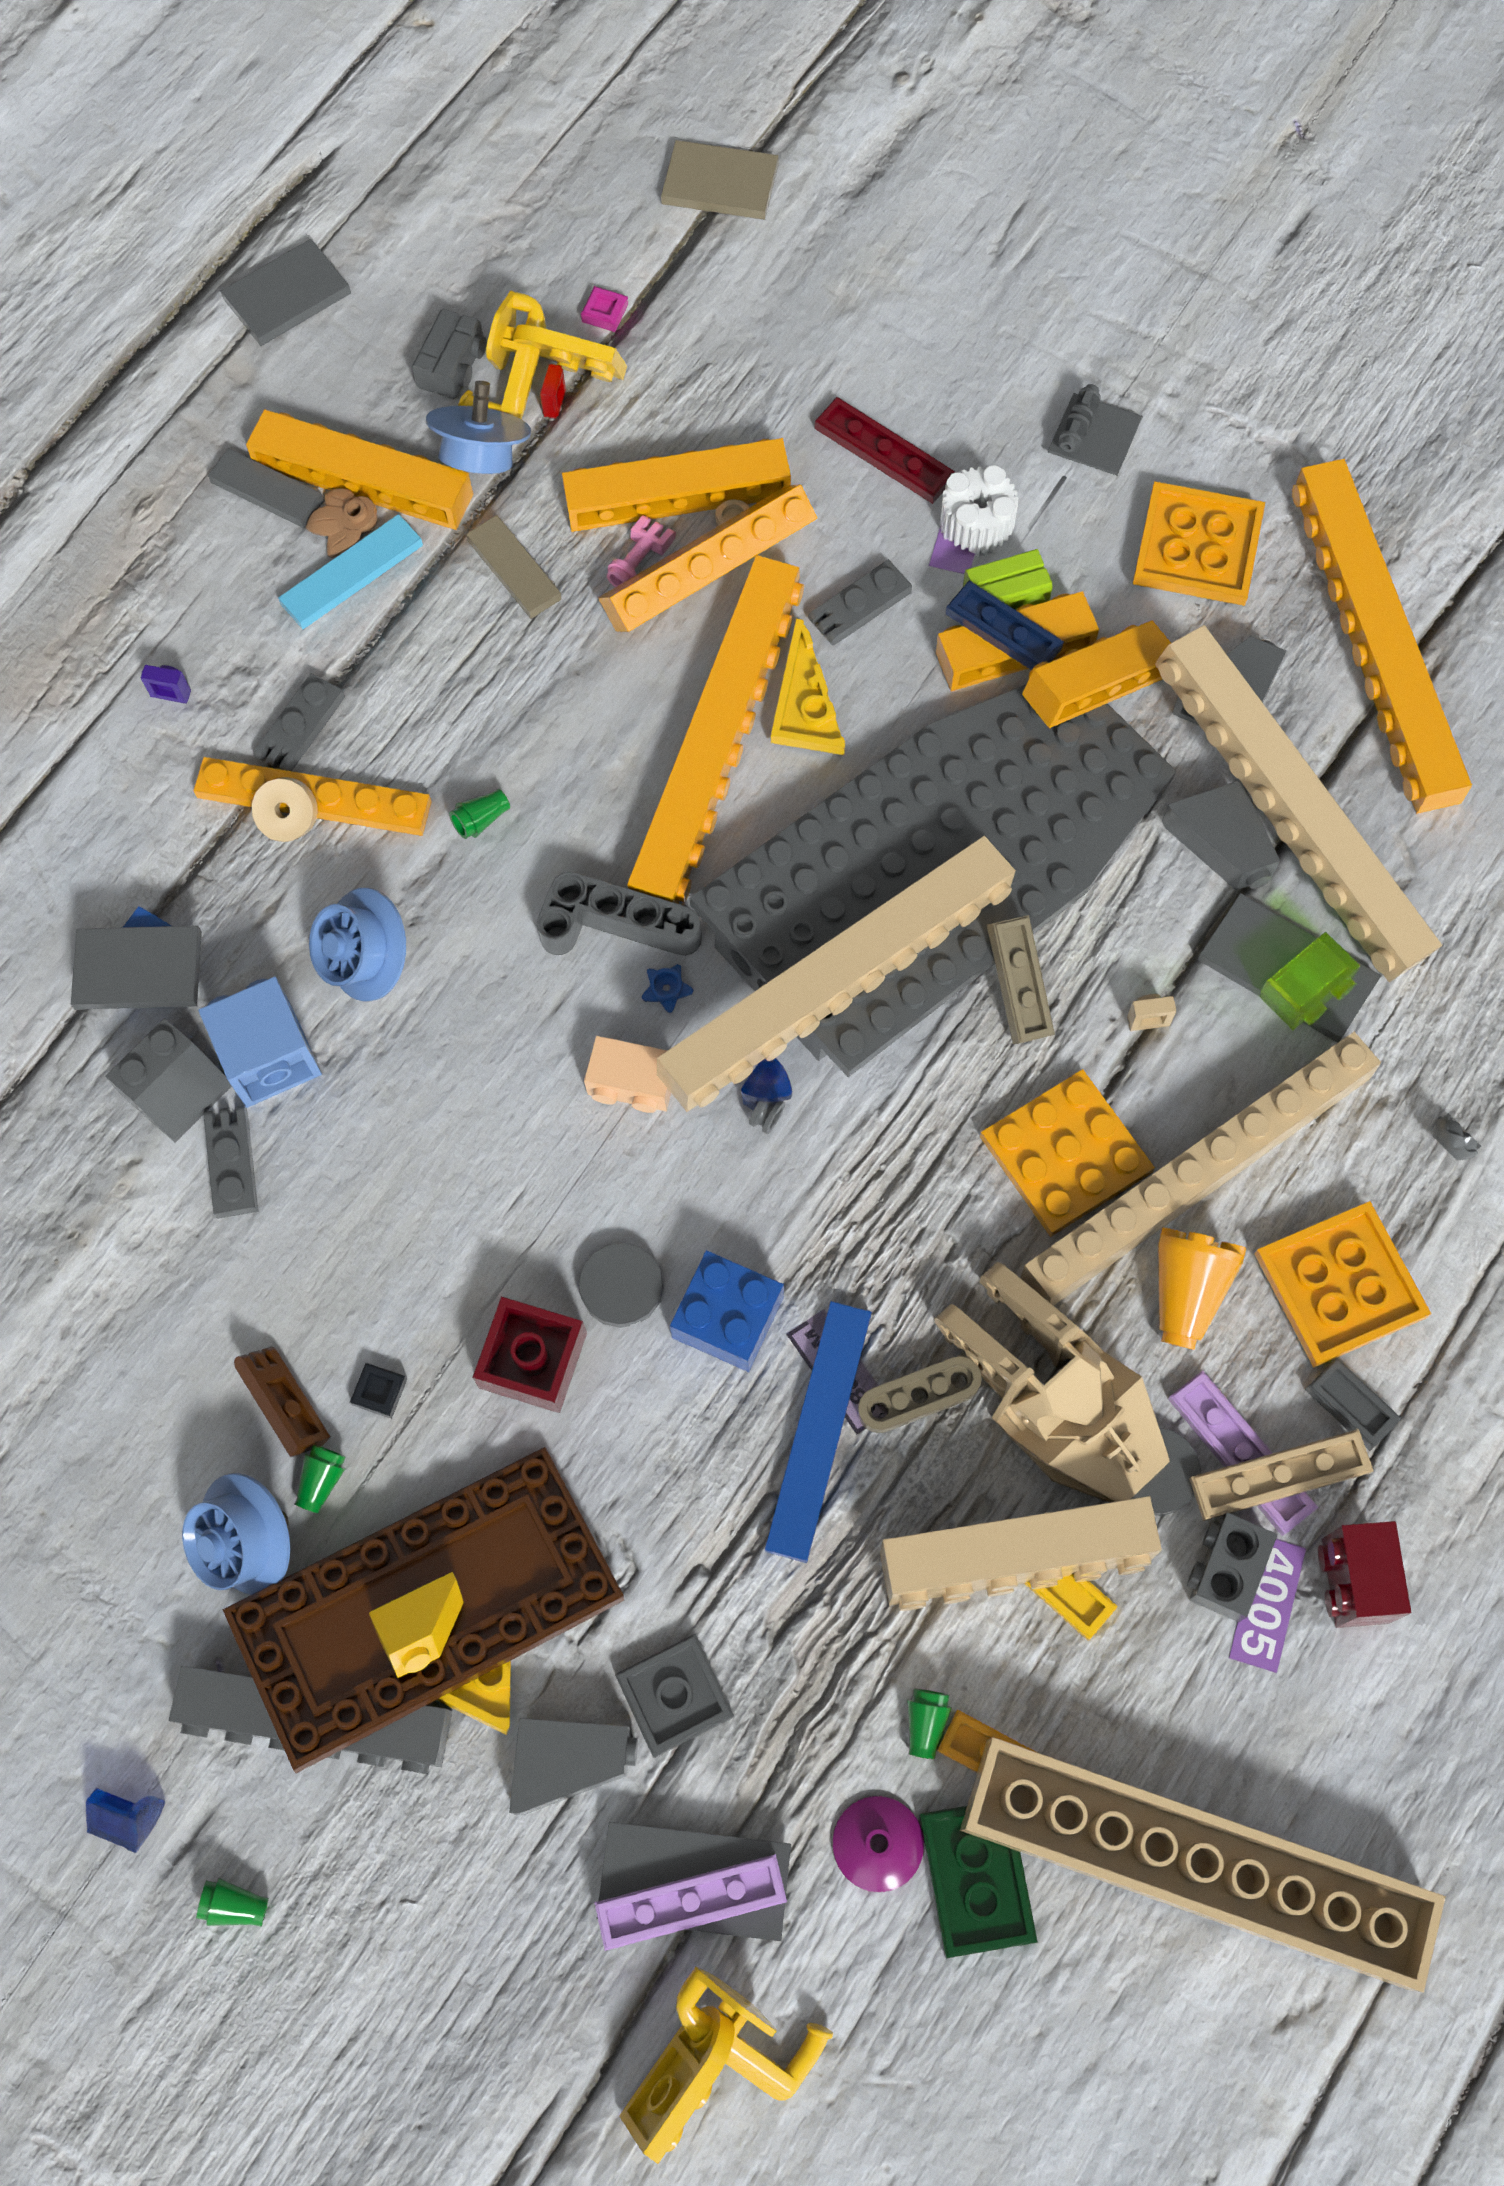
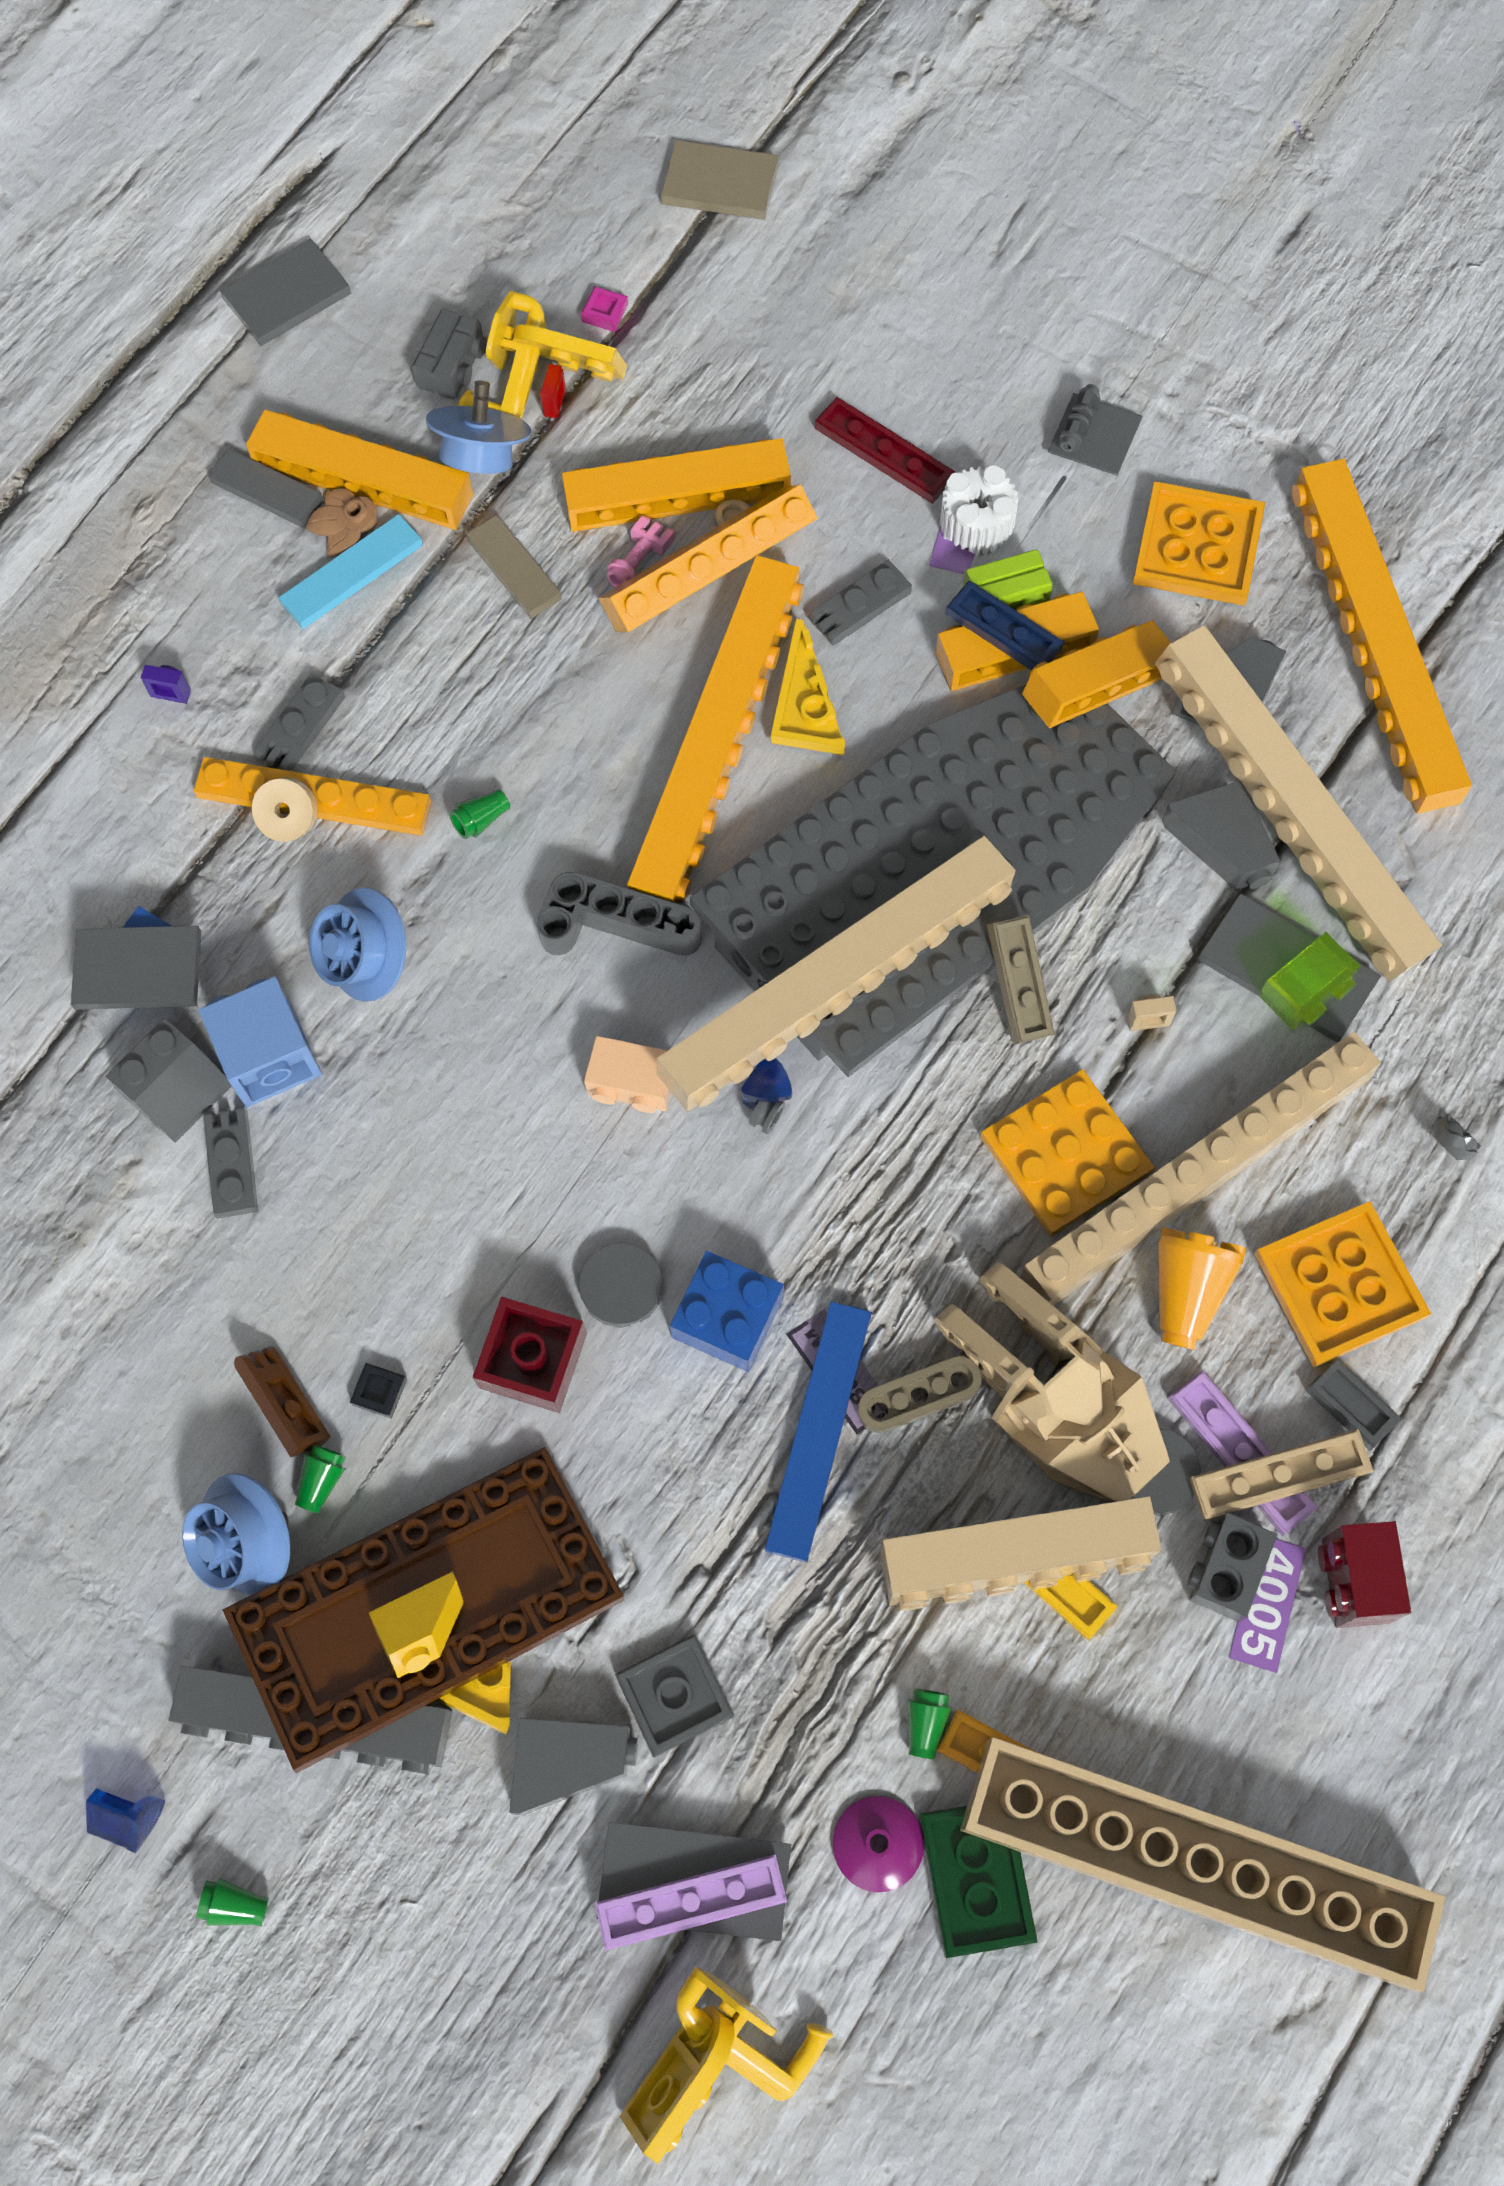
(663, 977): blue plate -> none

